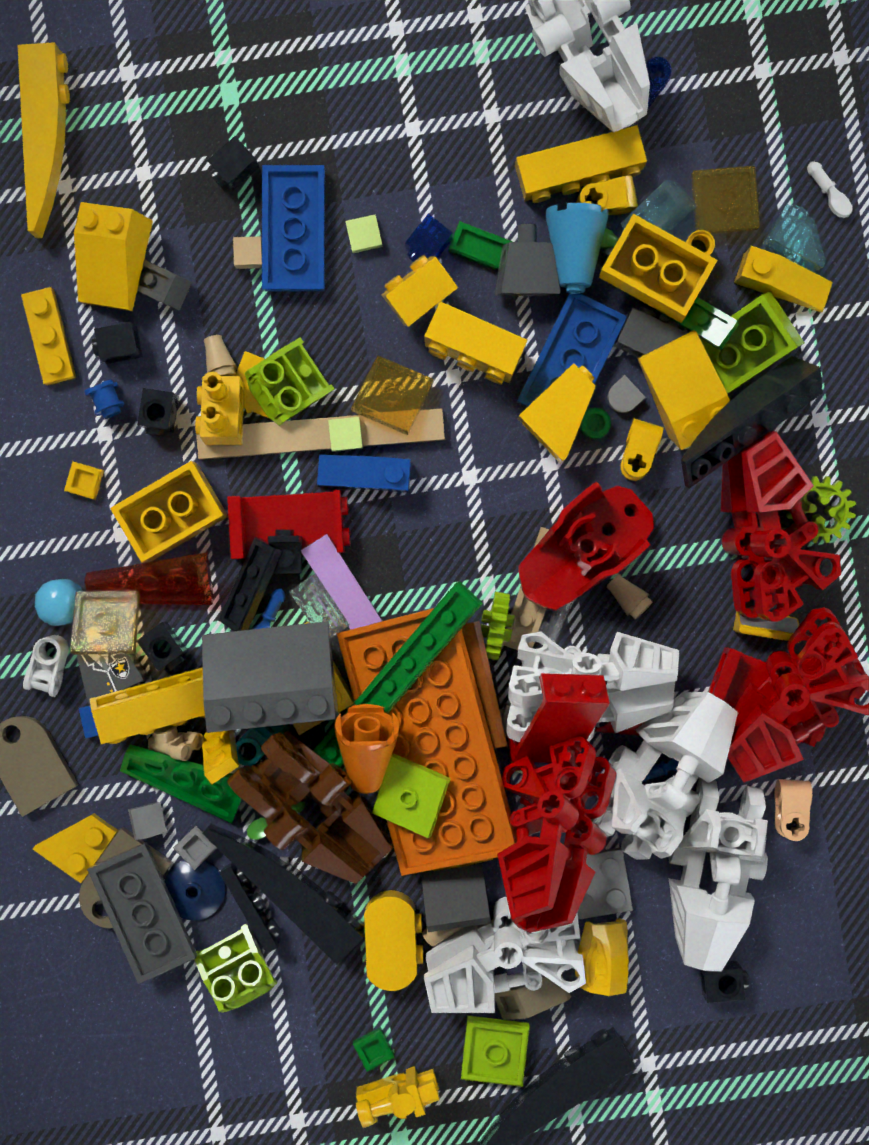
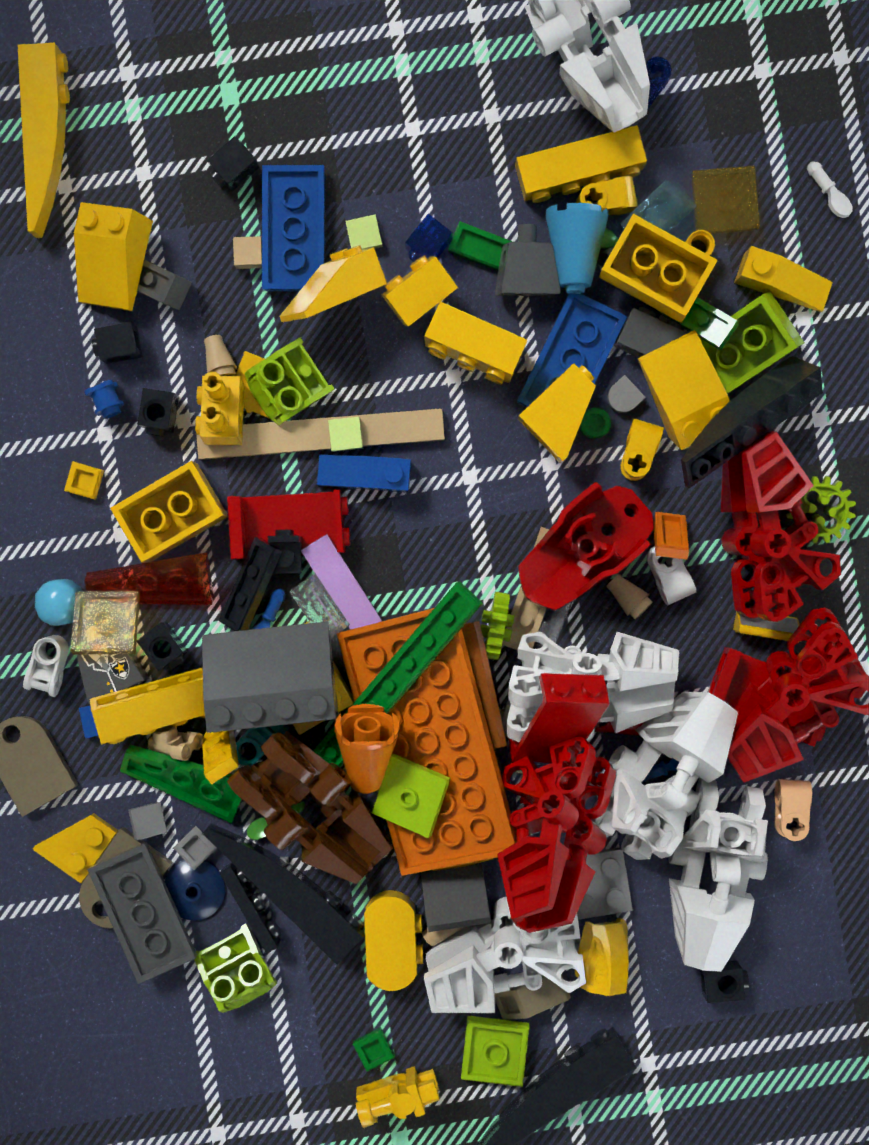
(48, 336): yellow plate -> none
(337, 281): none -> yellow slope
(392, 395): clear yellow plate -> none
(671, 535): none -> orange tile
(671, 579): none -> white piece
(796, 238): clear light blue slope -> none

